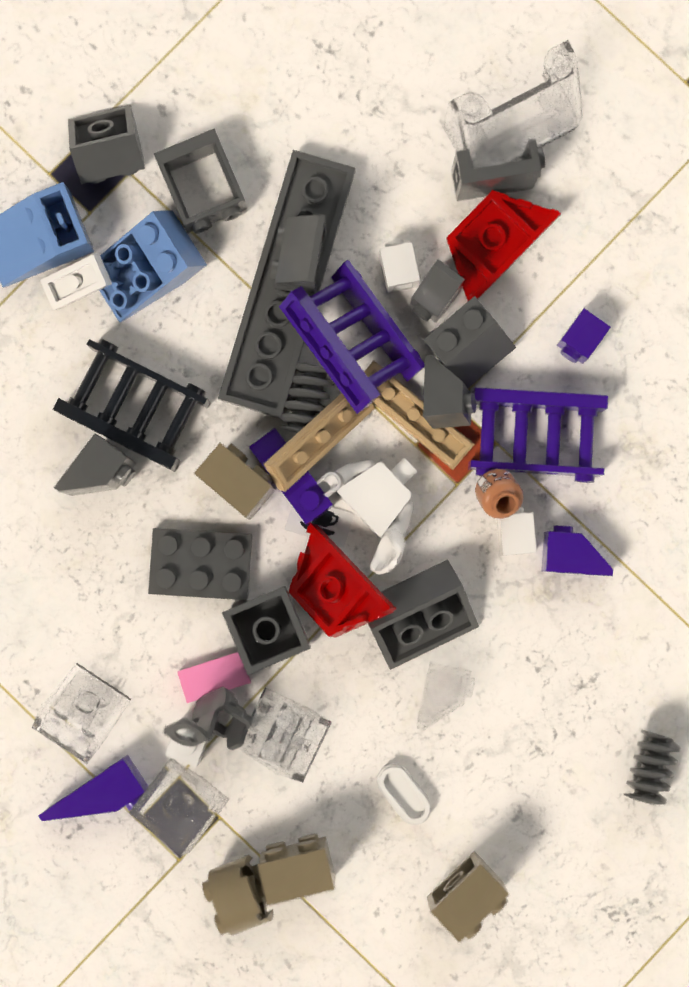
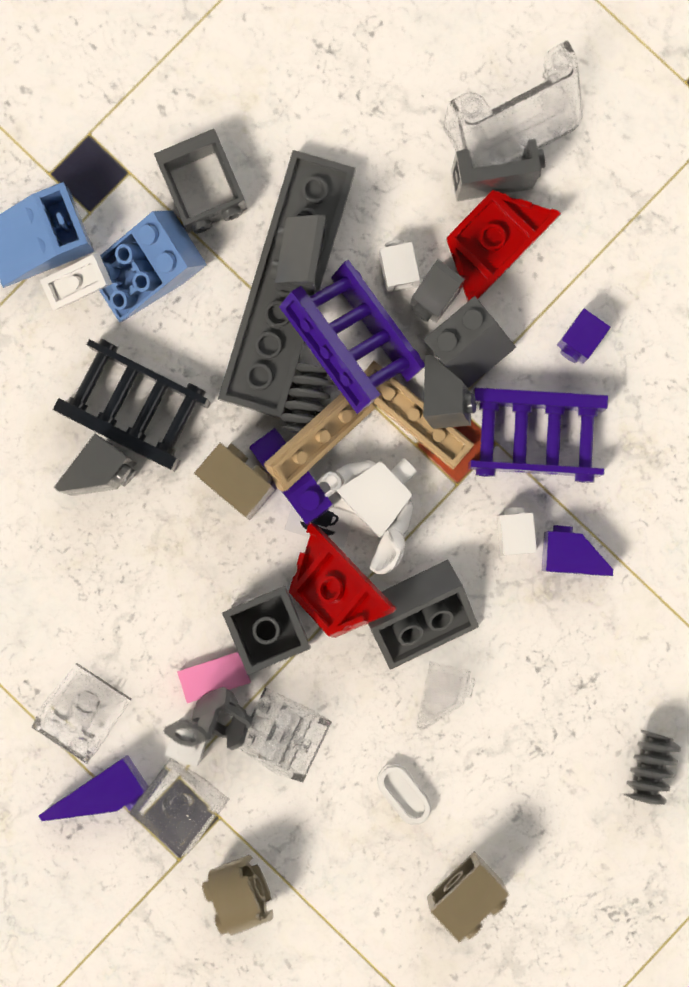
(105, 144): dark grey slope -> none
(200, 564): dark grey plate -> none
(296, 869): dark tan brick -> none
(499, 493): nougat head -> none

